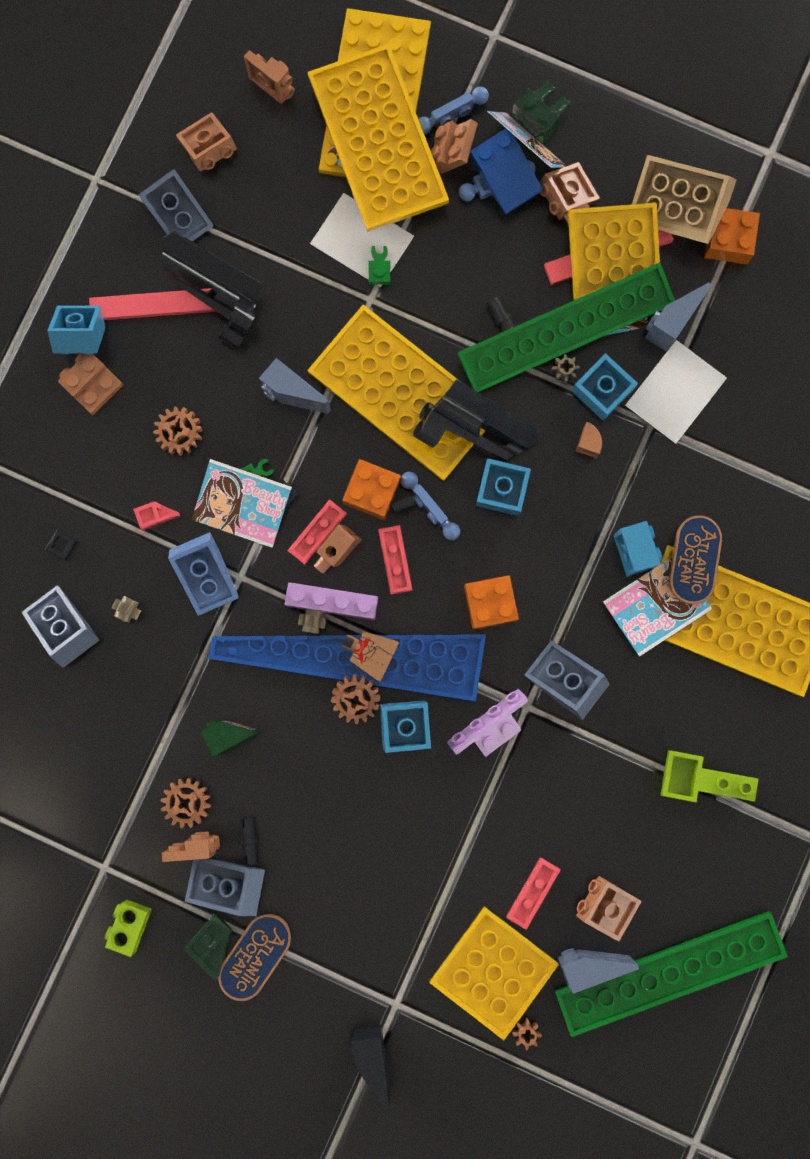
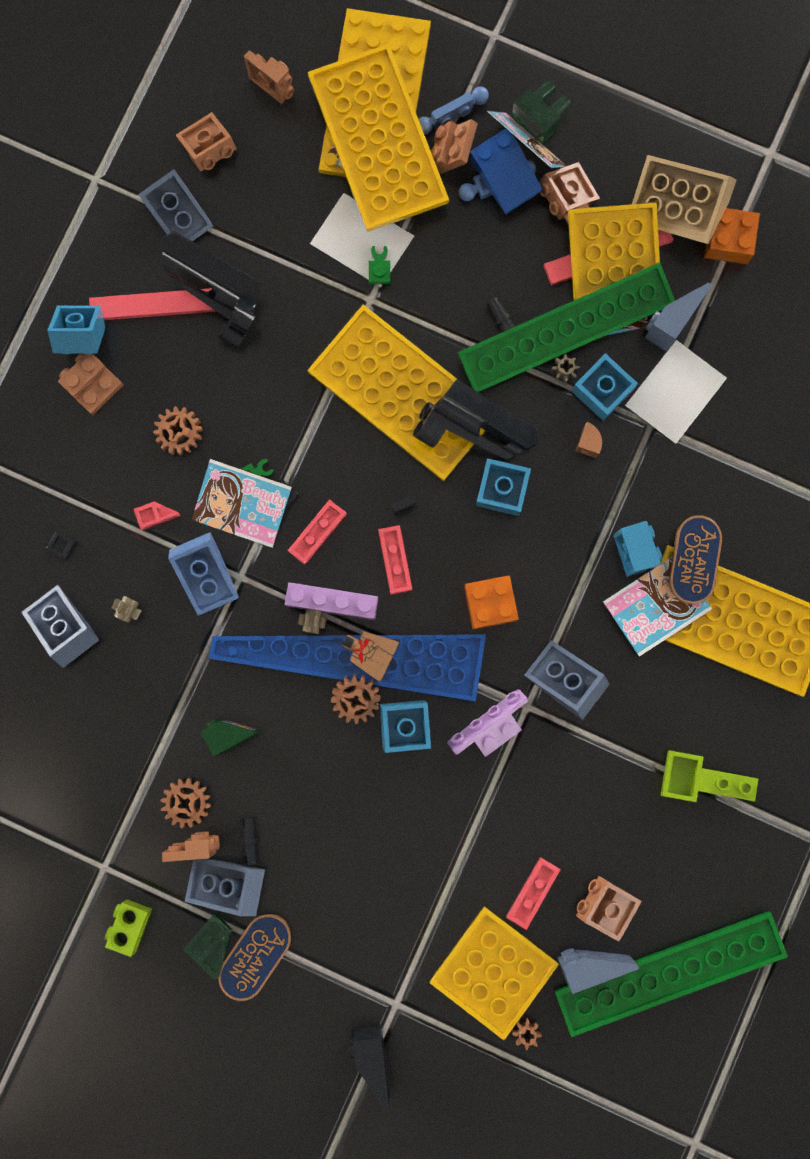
(290, 389): sand blue slope -> none
(343, 540): nougat torso -> none
(371, 489): orange brick -> none
(410, 481): medium blue plate -> none

